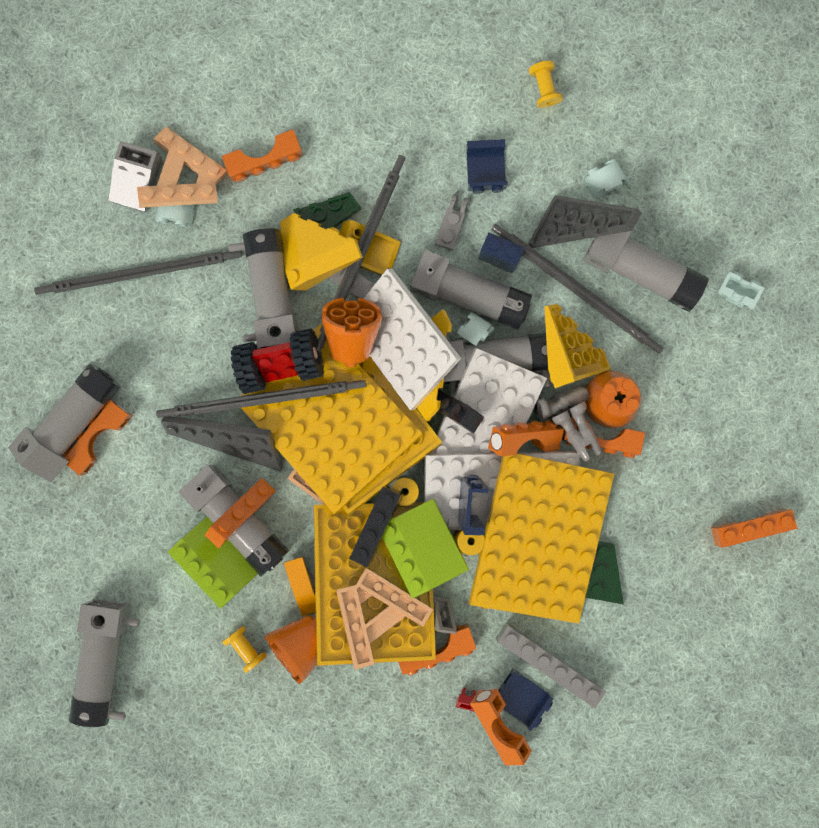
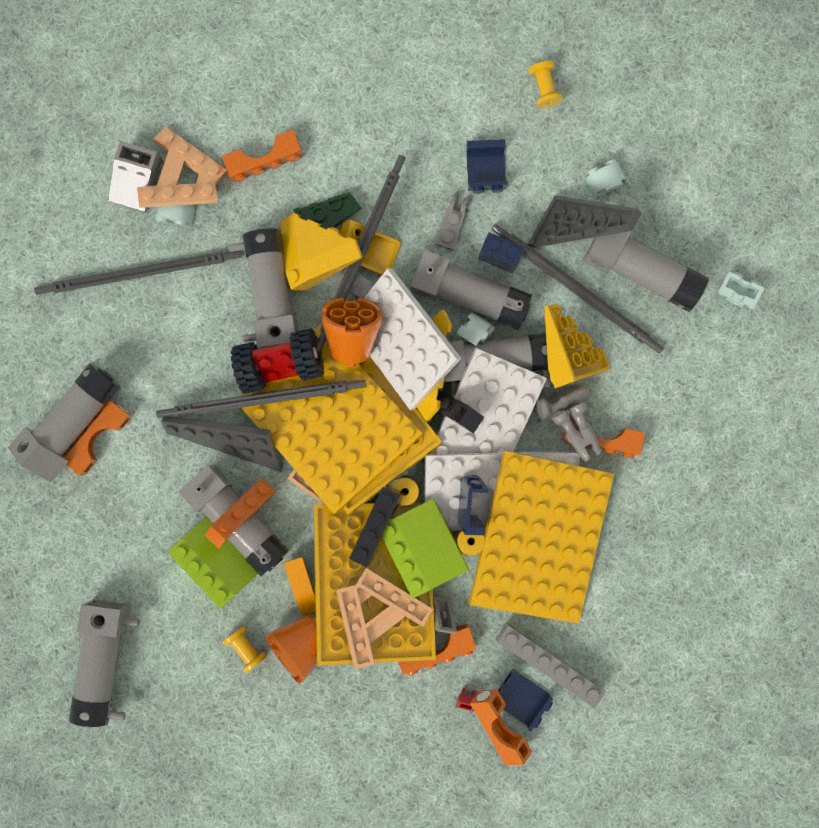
(508, 438): orange arch -> none
(601, 402): orange cone -> none
(604, 577): dark green wing -> none
(756, 528): orange arch -> none

